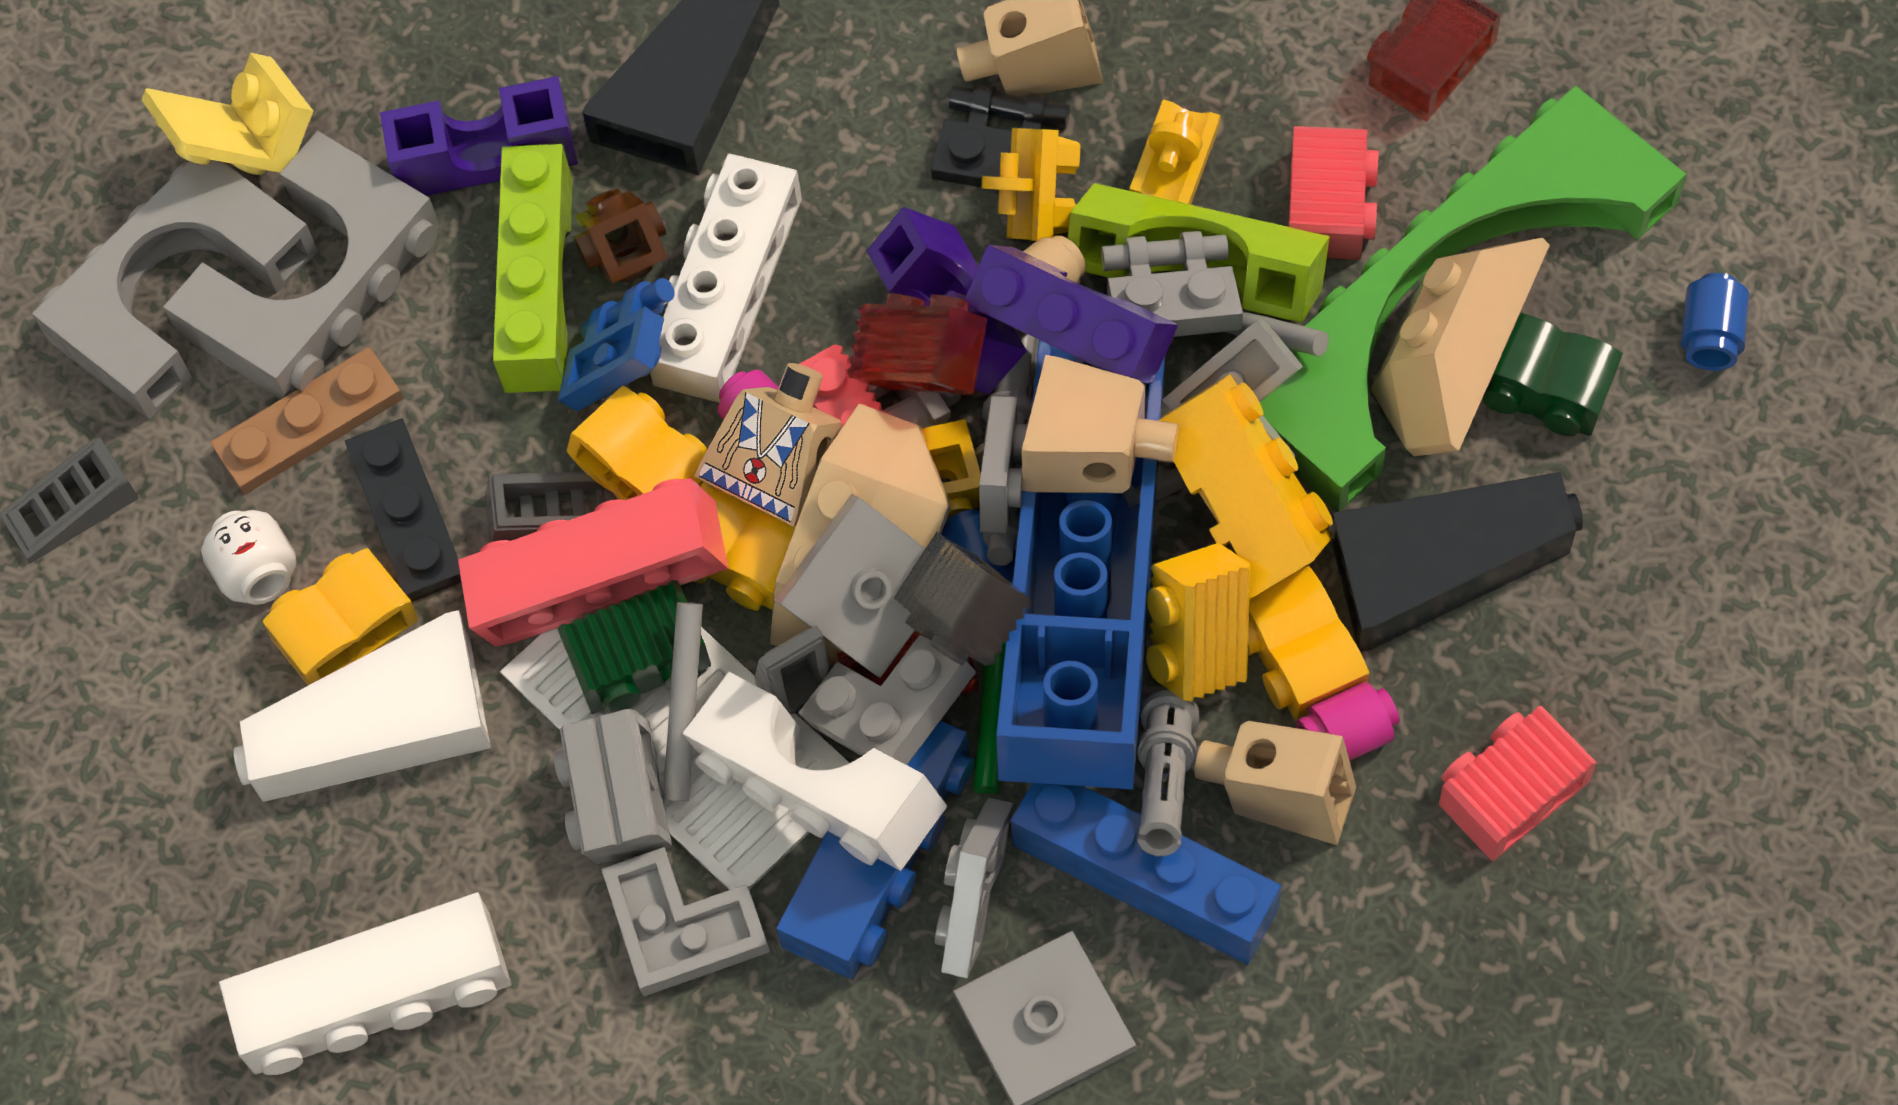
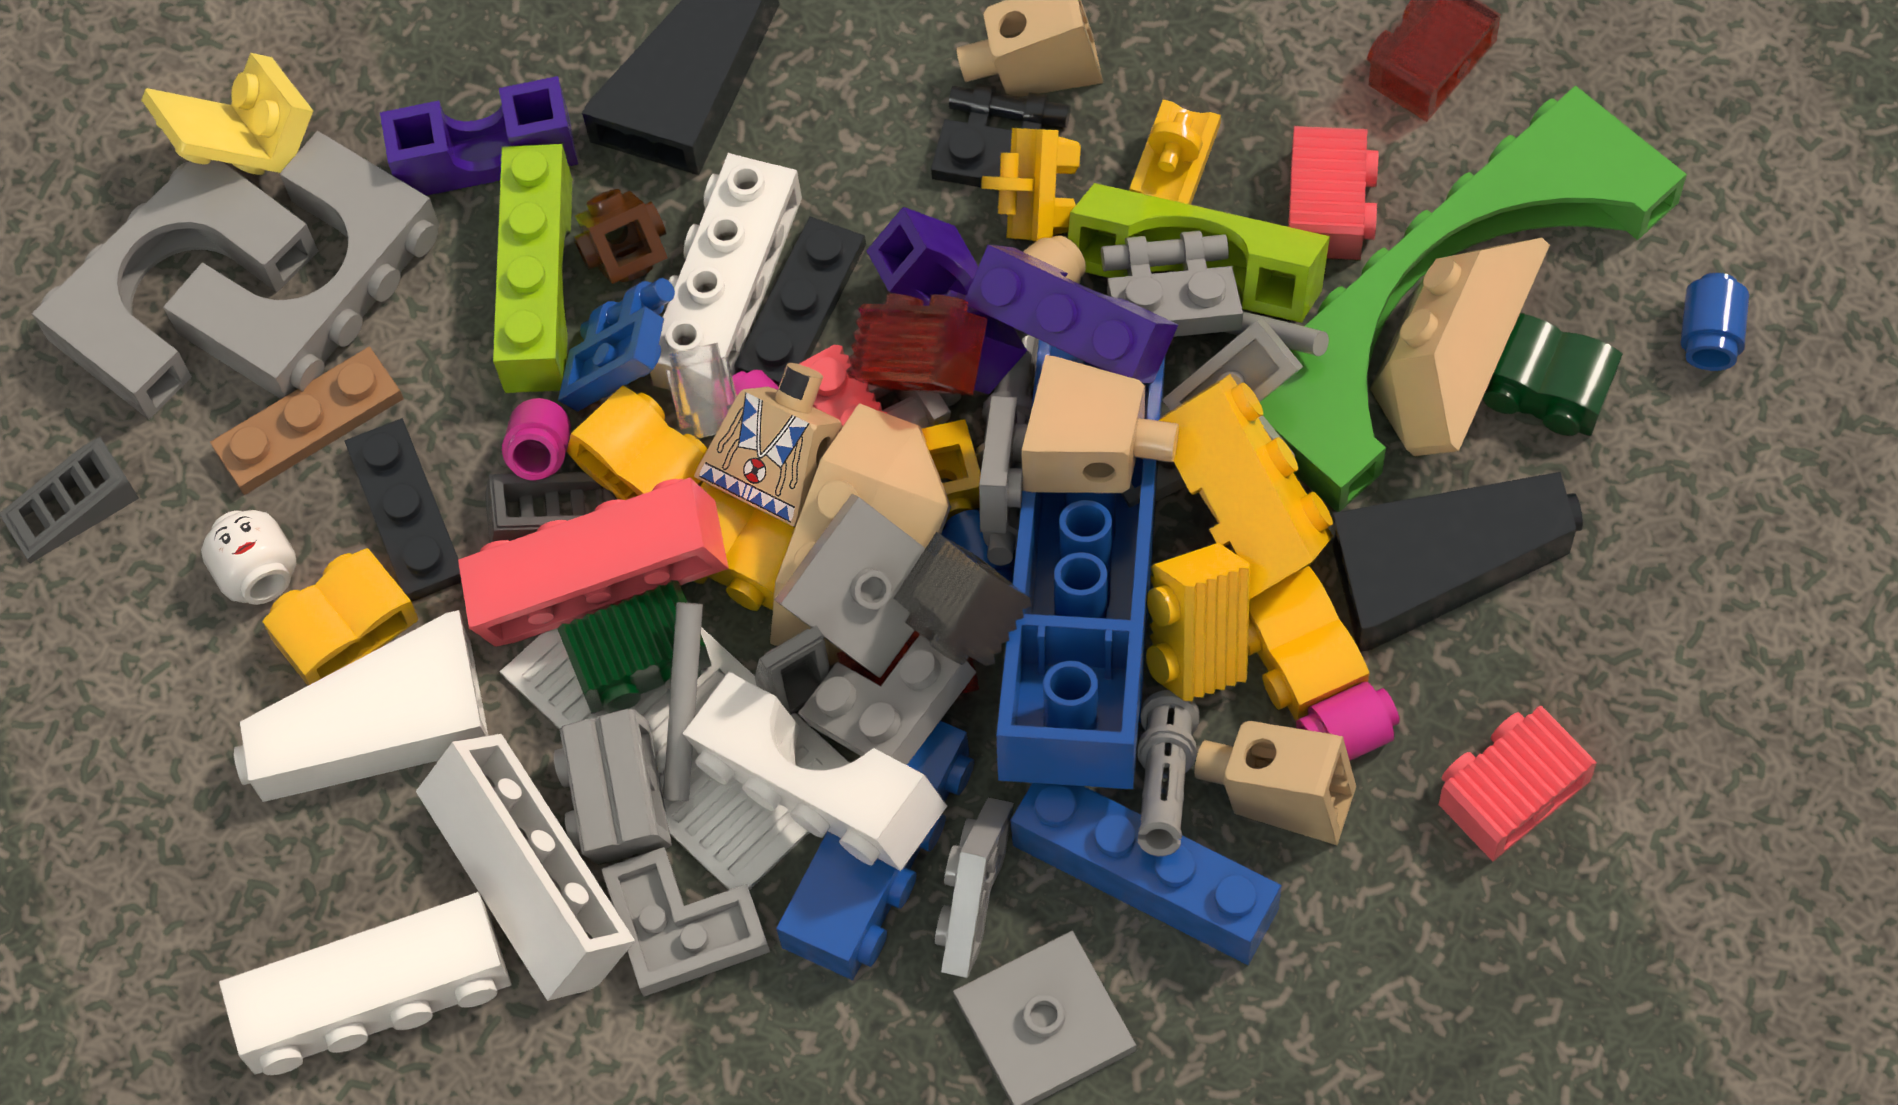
(524, 866): none -> white brick
(536, 439): none -> dark pink brick
(701, 388): none -> clear brick
(802, 299): none -> black plate
(986, 754): green bar -> none

